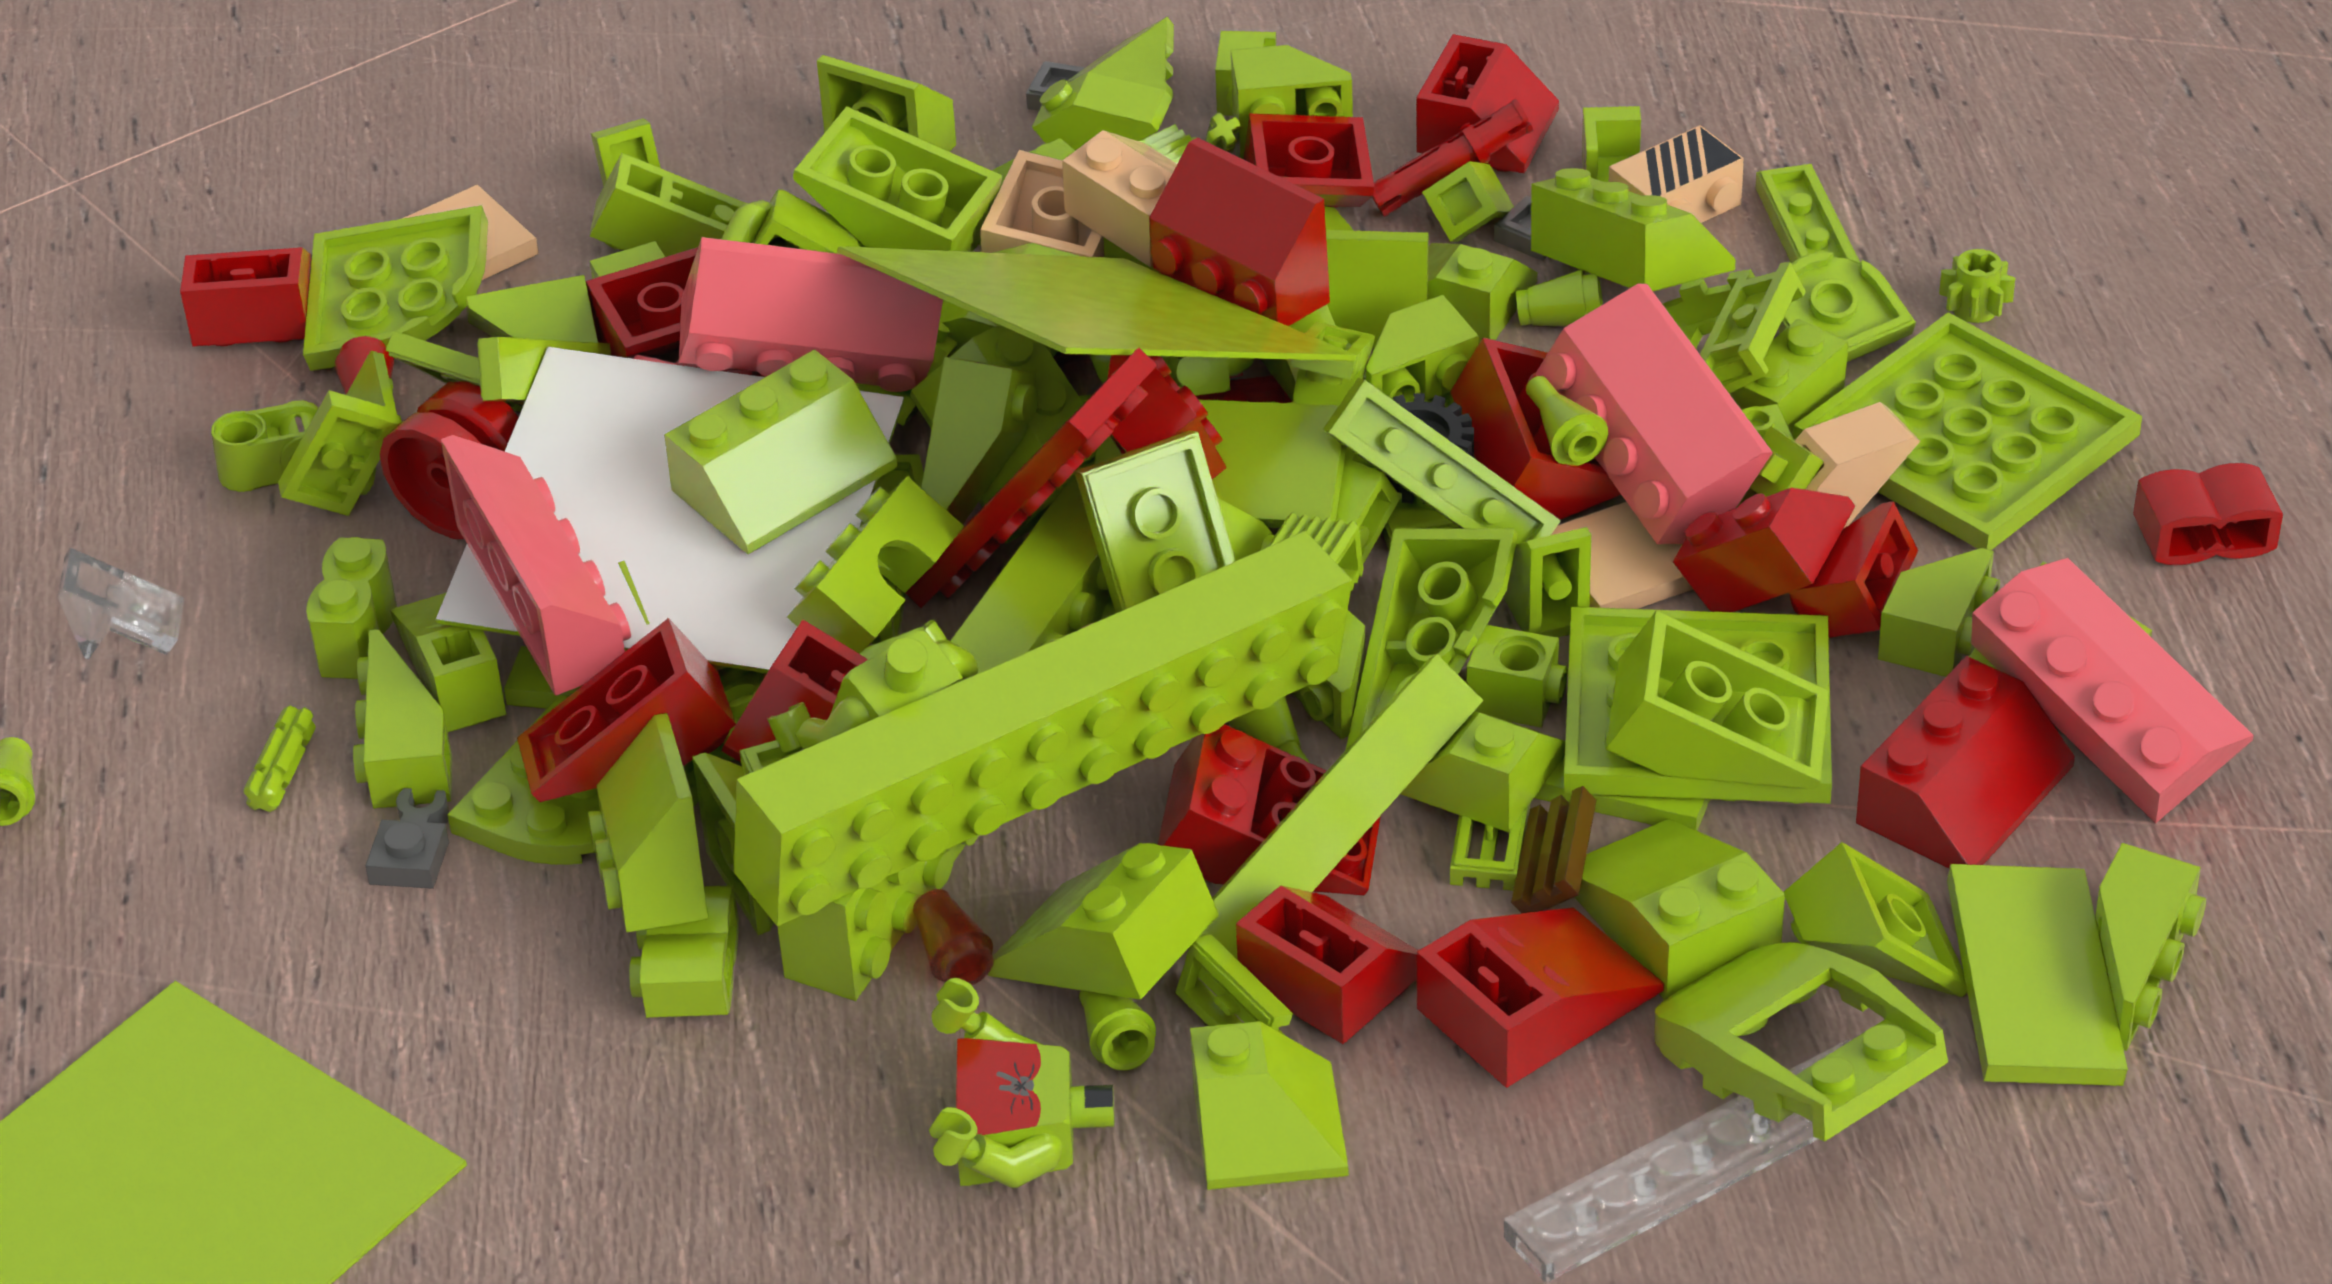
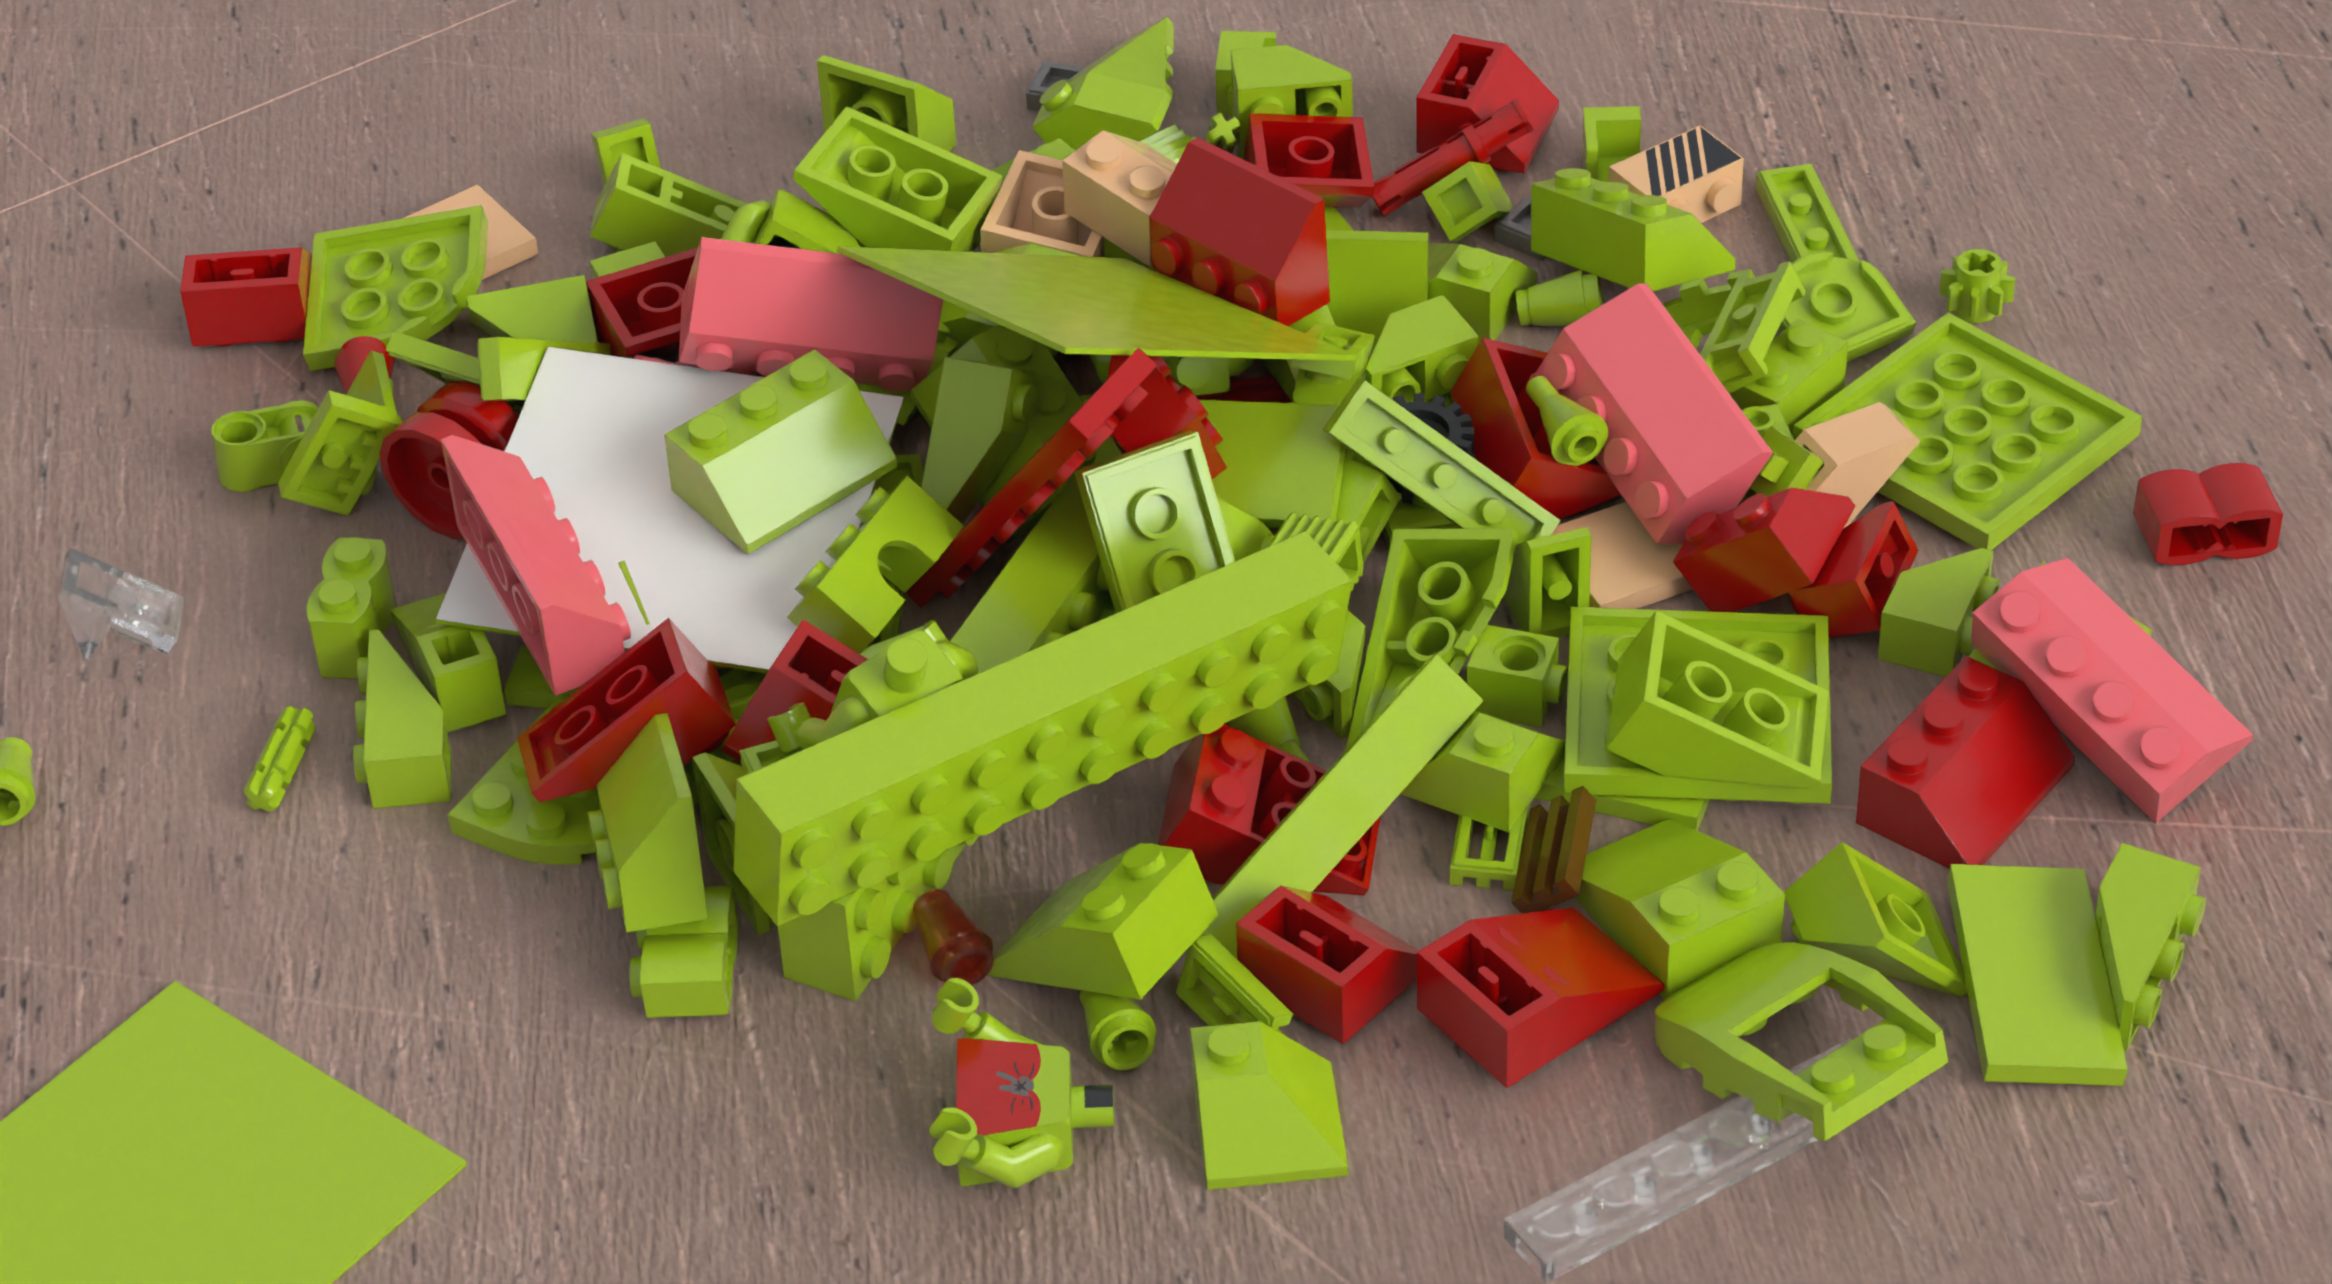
(413, 848): dark grey plate -> none

